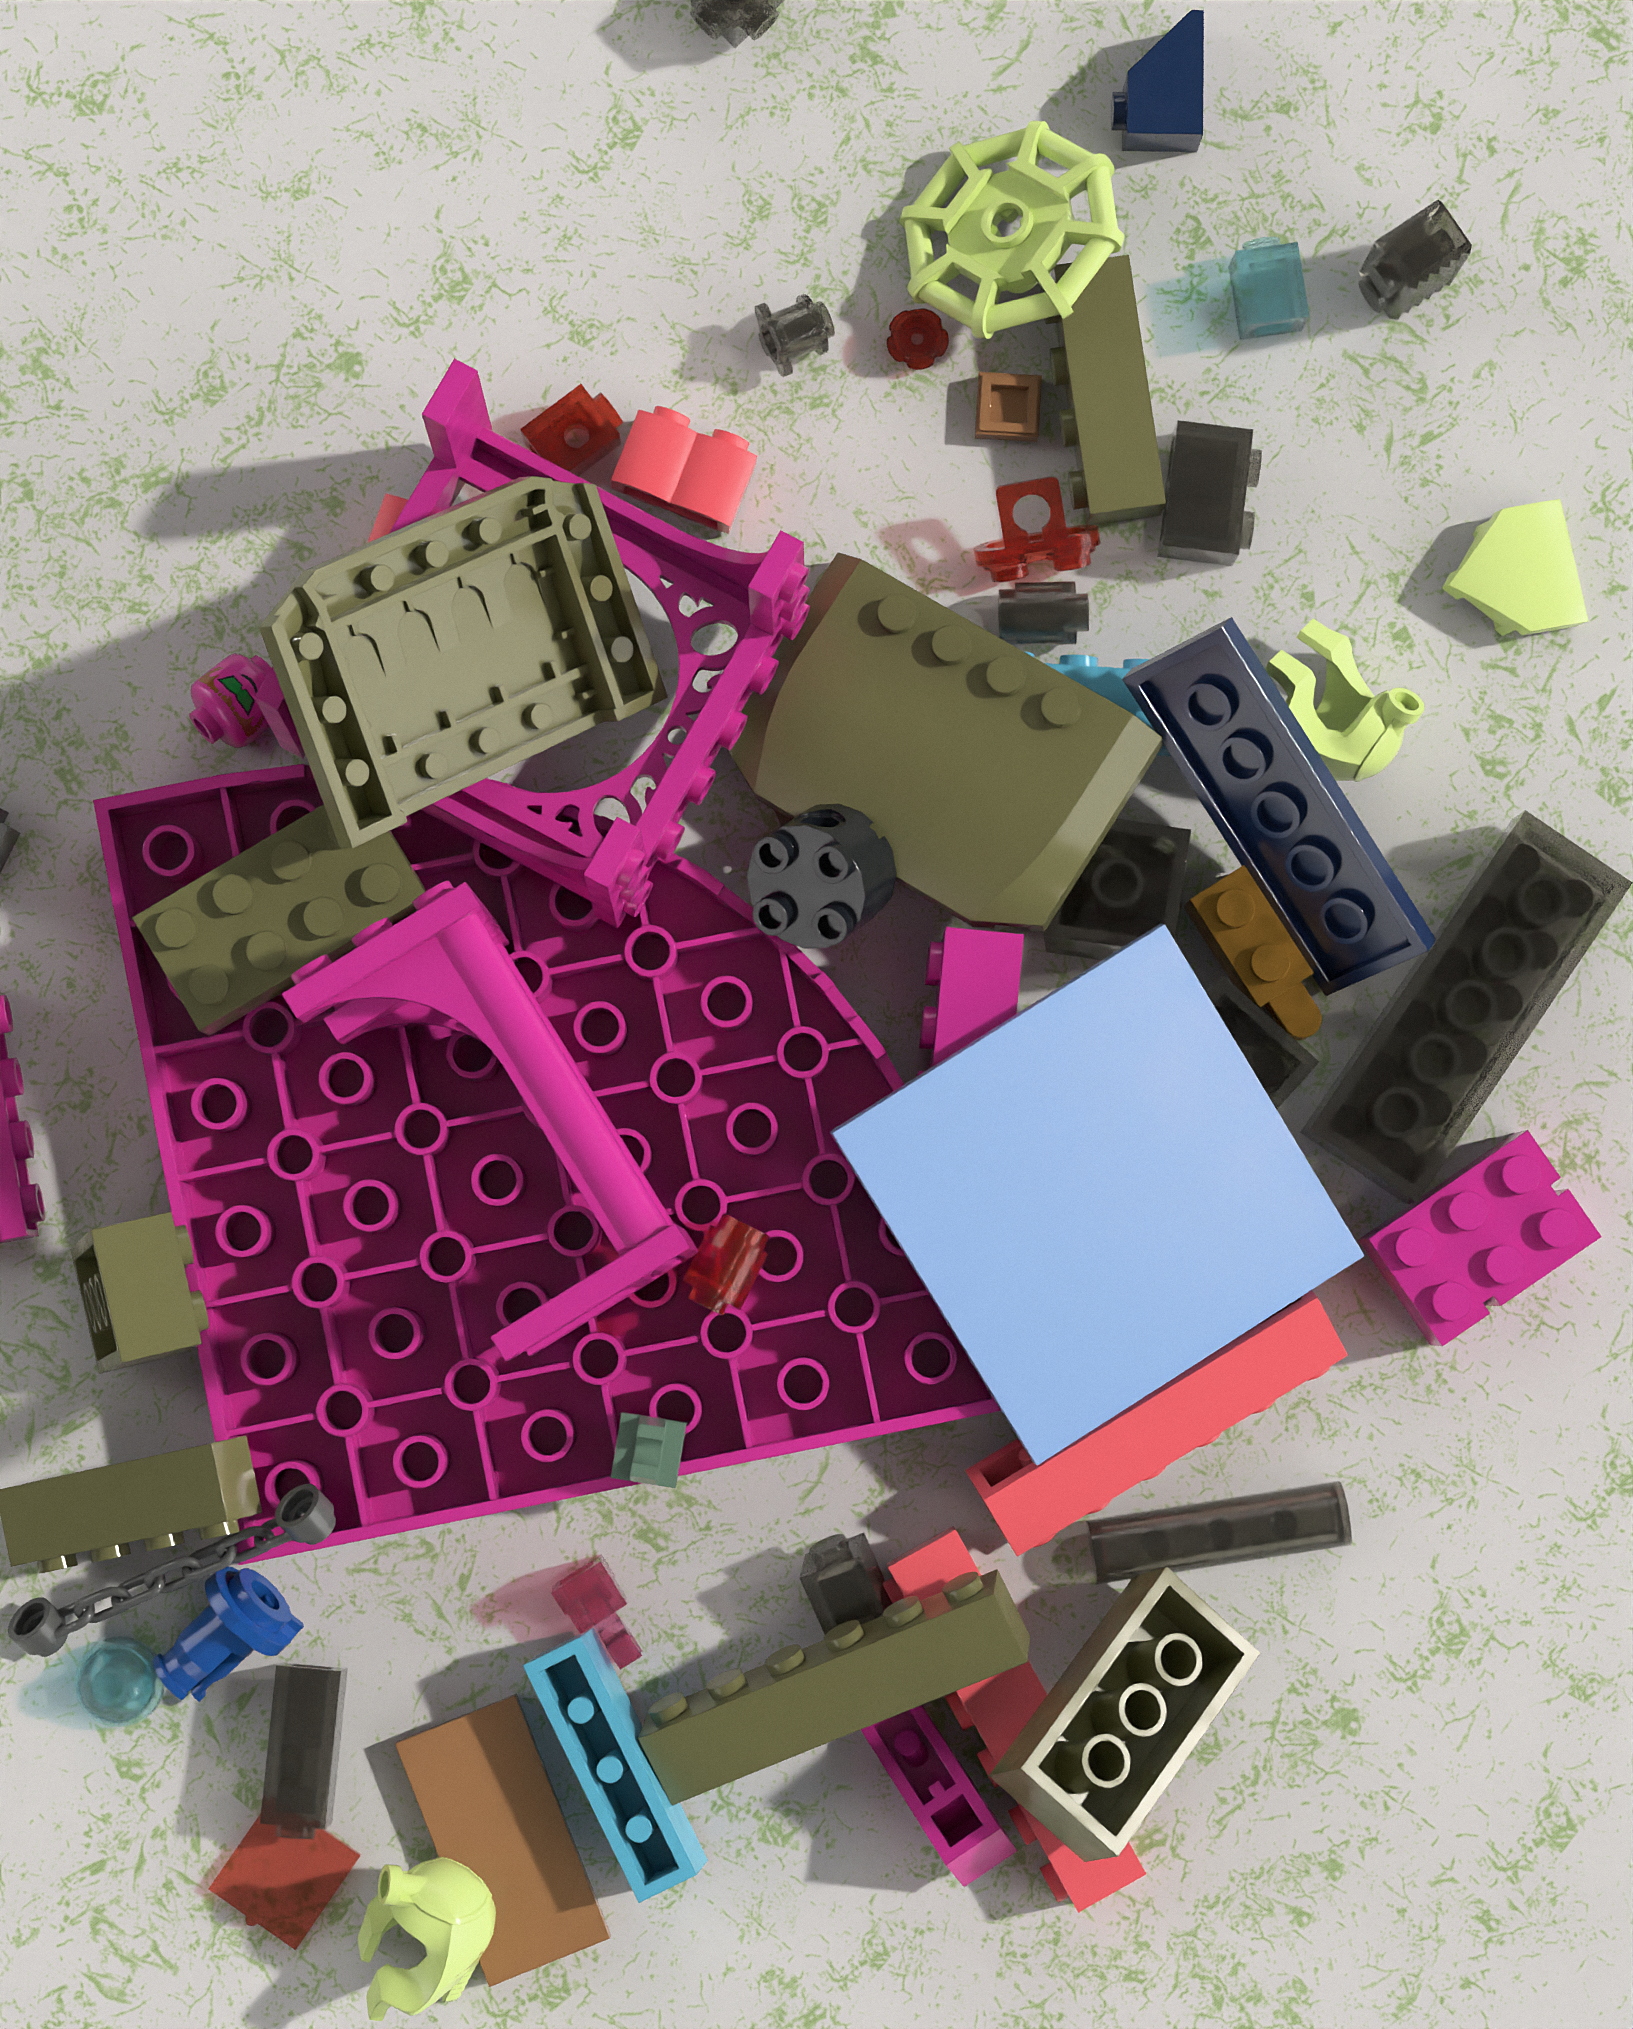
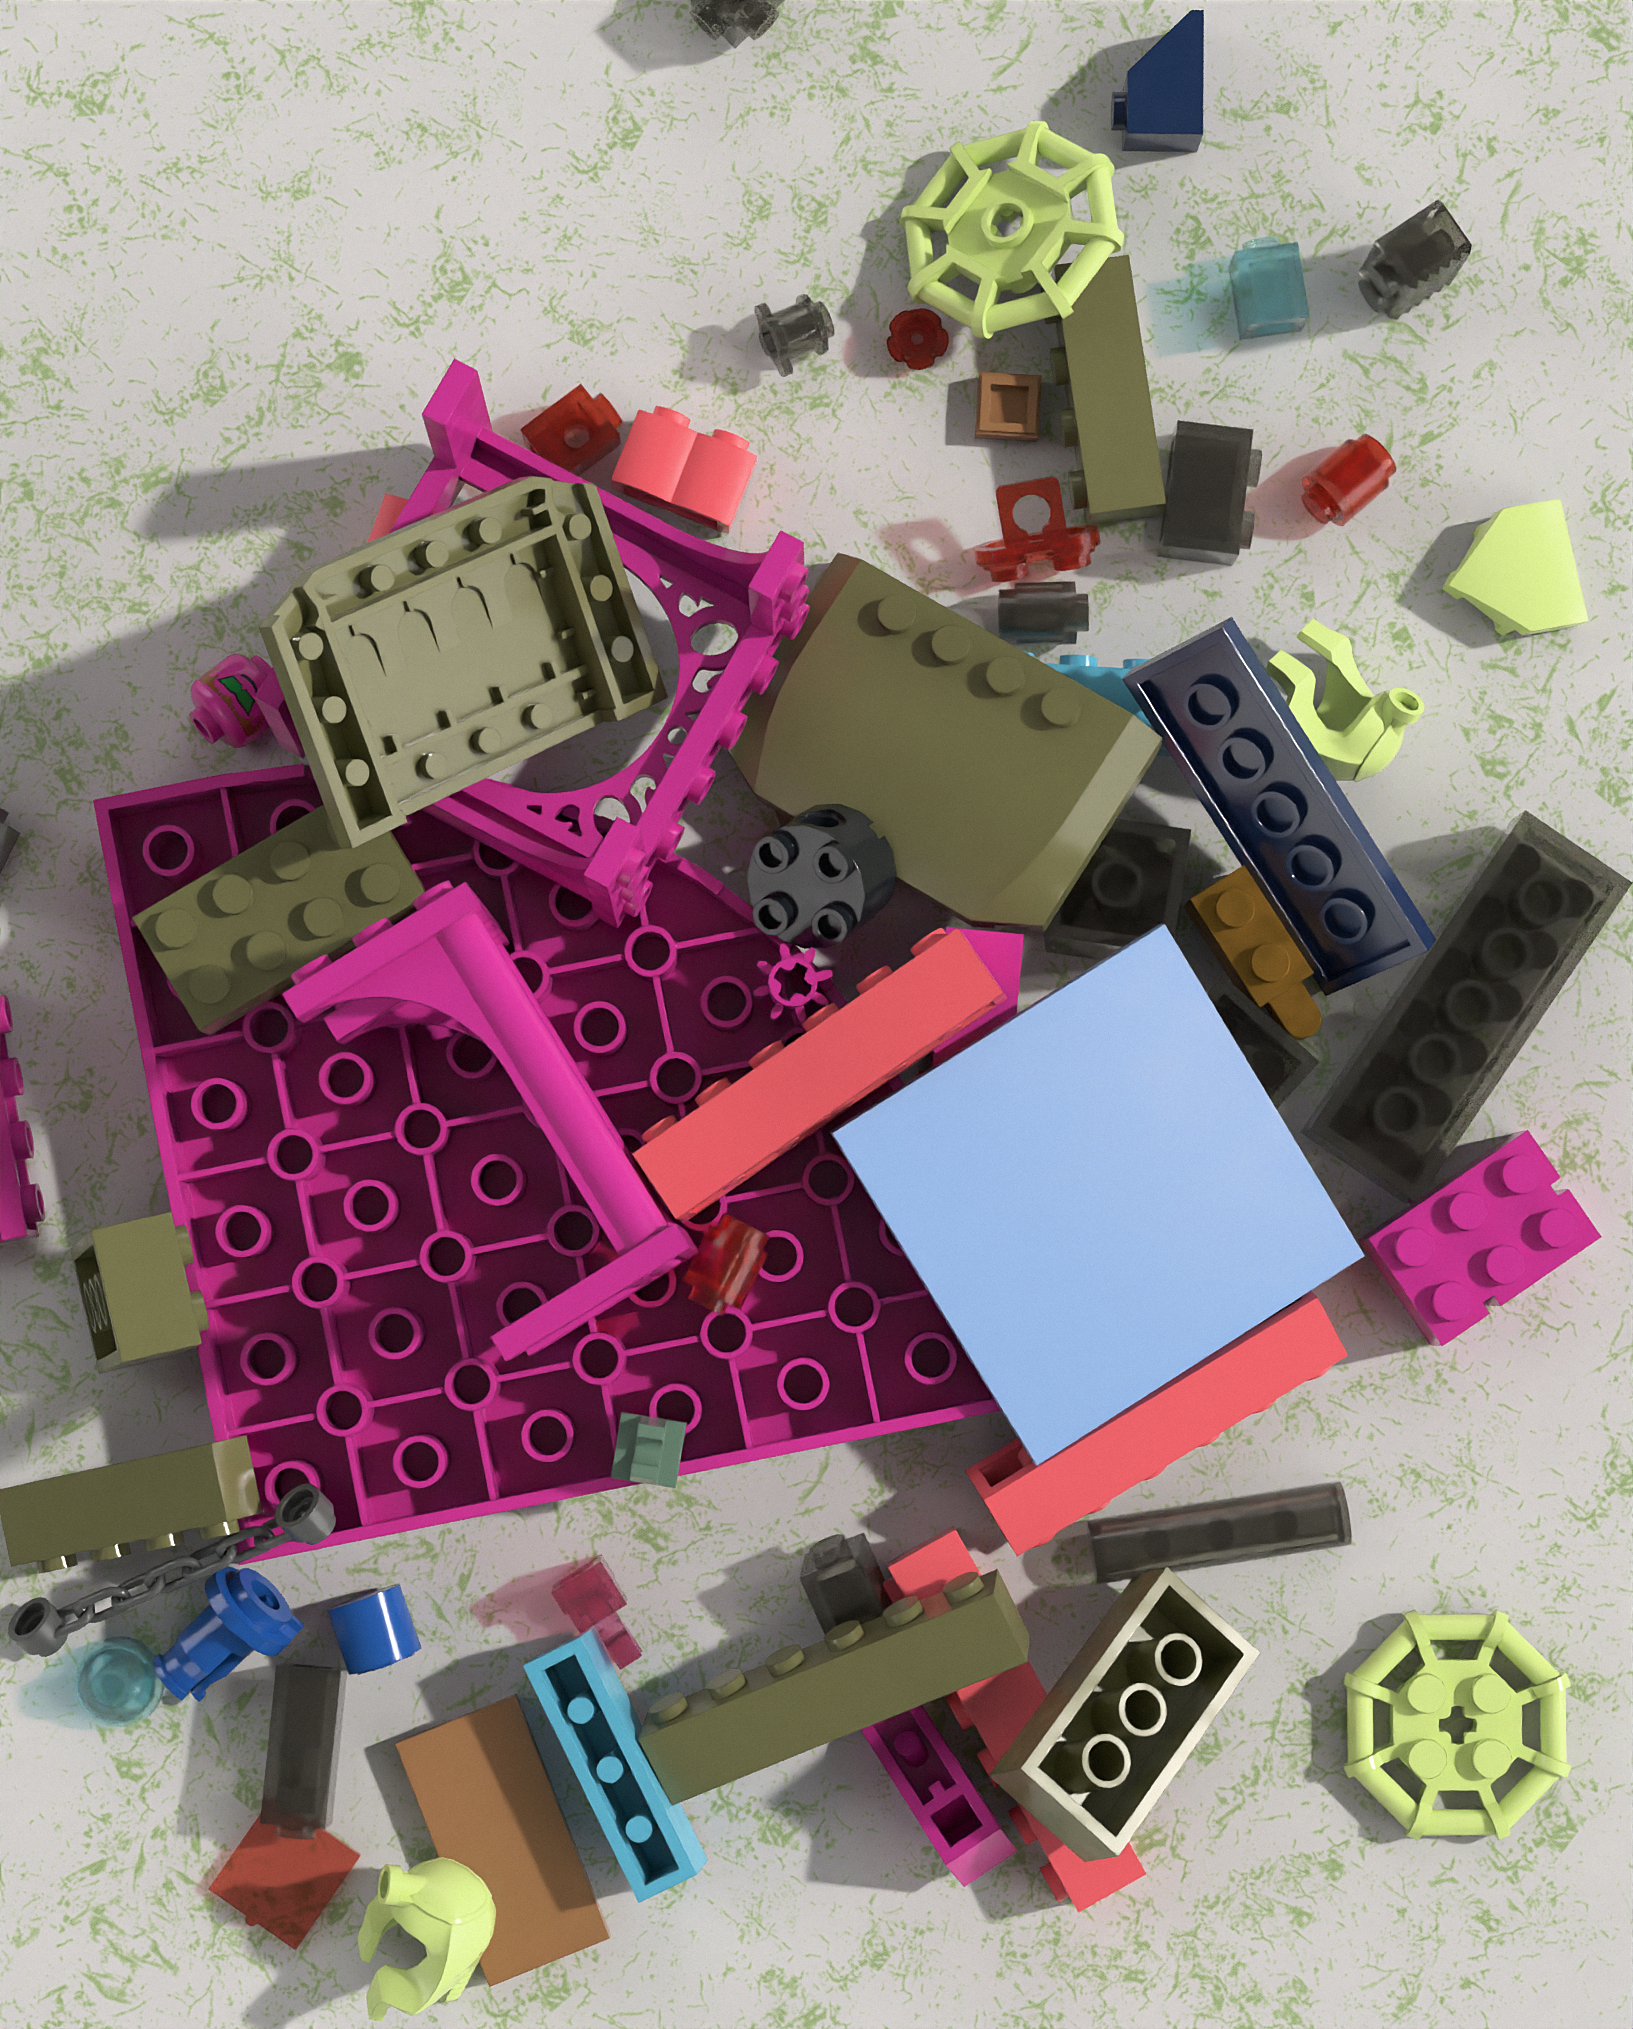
(374, 1630): none -> blue piece
(788, 966): none -> dark pink gear
(819, 1074): none -> coral brick
(1347, 480): none -> clear red brick
(1483, 1751): none -> yellowish green plate

